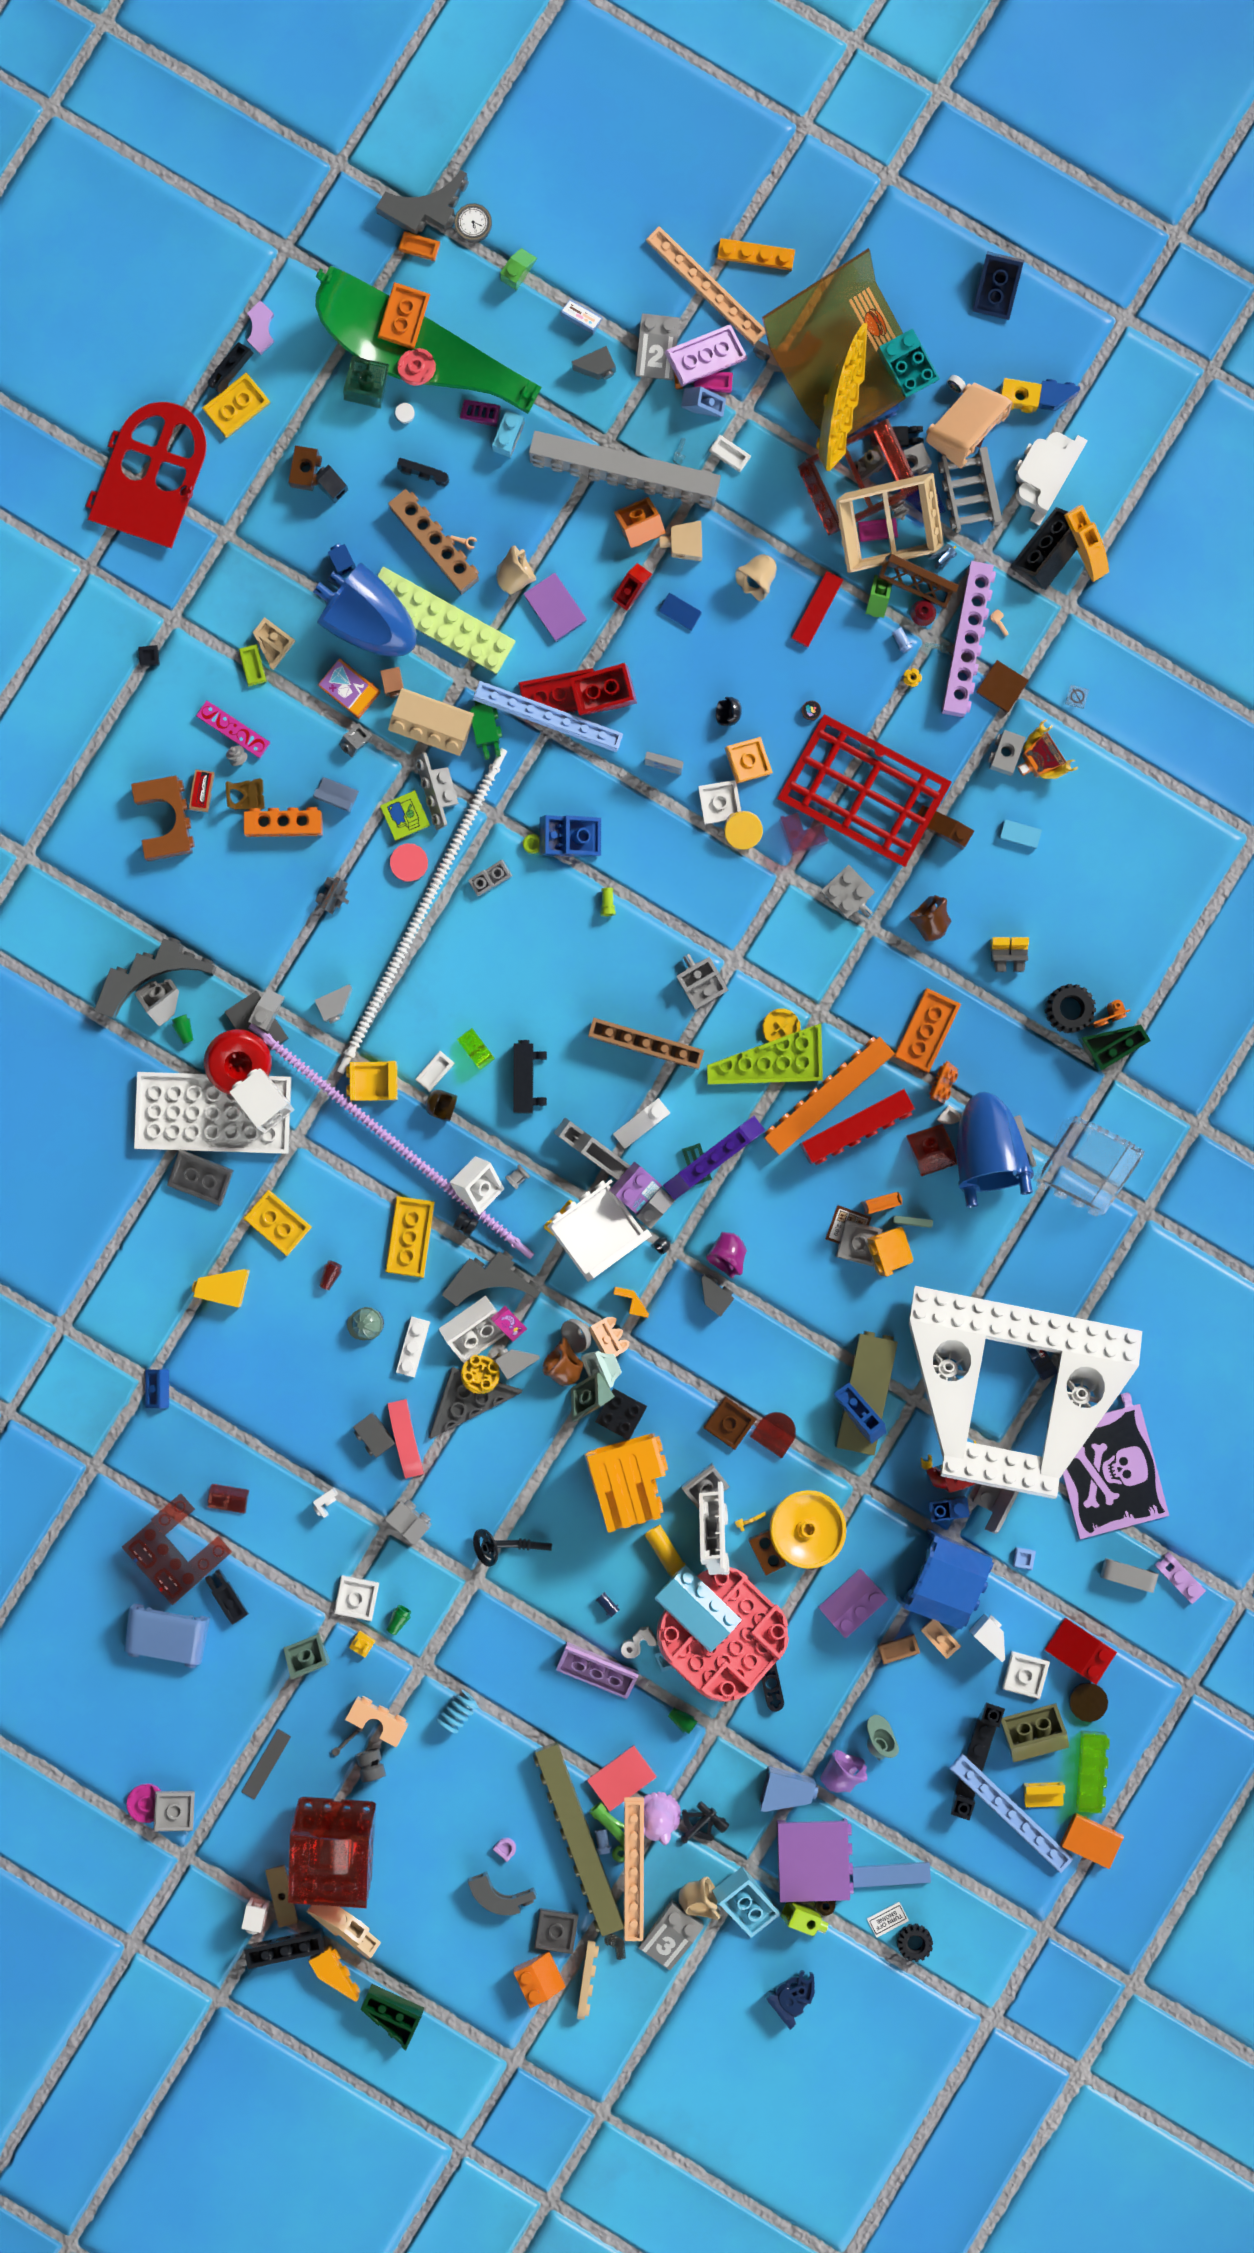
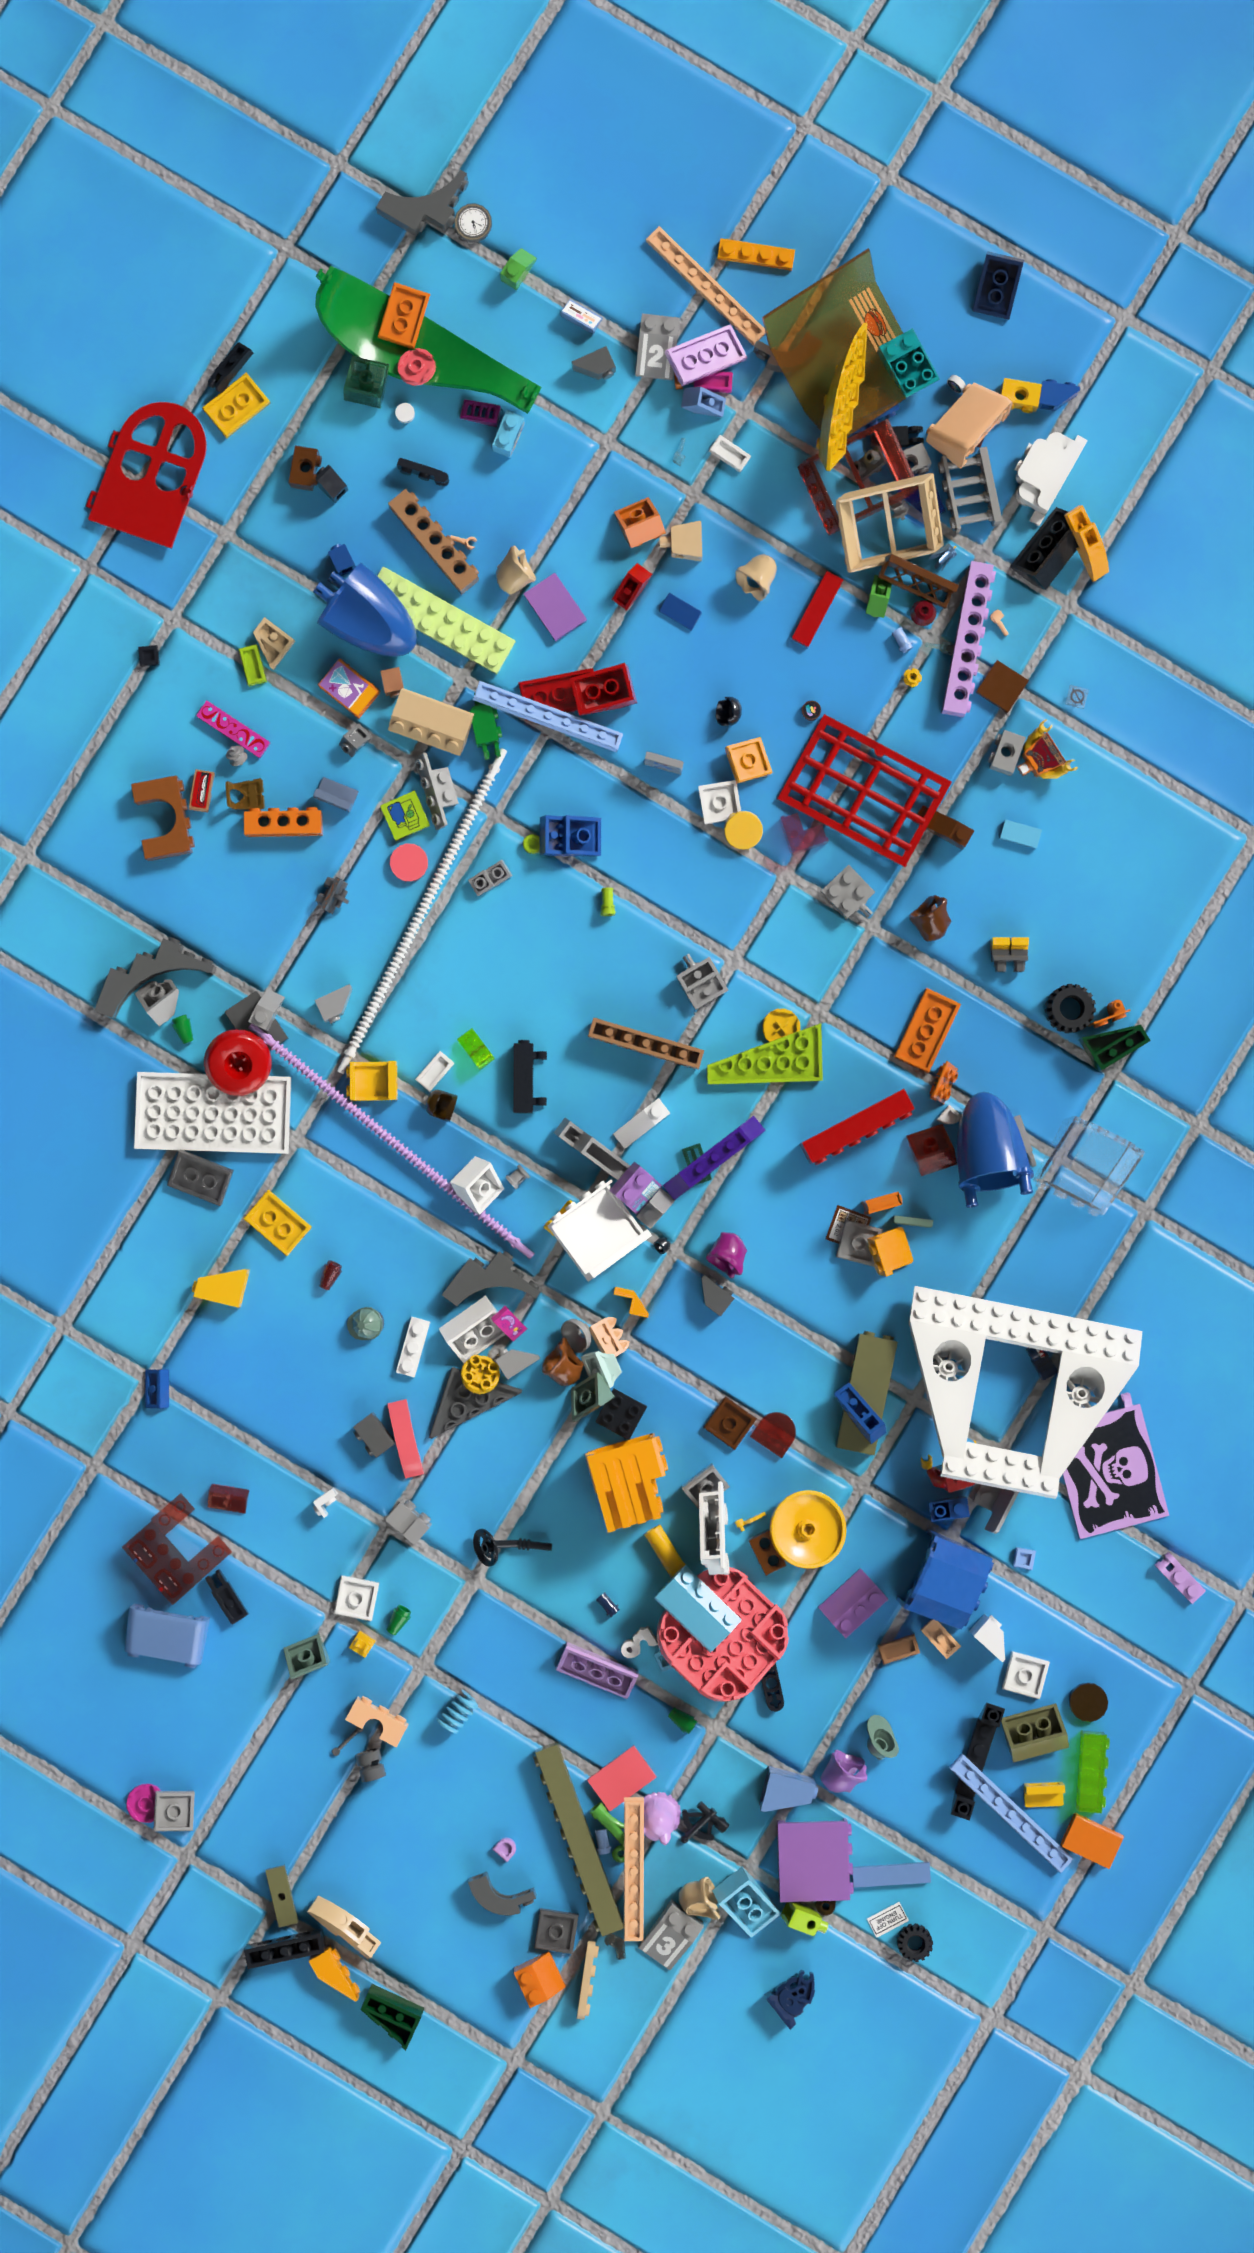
(255, 1915): white brick -> none
(260, 336): lavender tile -> none
(261, 1100): white slope -> none
(266, 1764): dark grey sticker -> none
(335, 1868): clear red piece -> none
(410, 1236): yellow tile -> none
(419, 246): orange tile -> none
(465, 1224): black wheel -> none
(624, 469): light grey brick -> none
(827, 1097): orange brick -> none
(875, 530): dark pink tile -> none
(1080, 1650): red slope -> none
(1129, 1575): light grey beam -> none

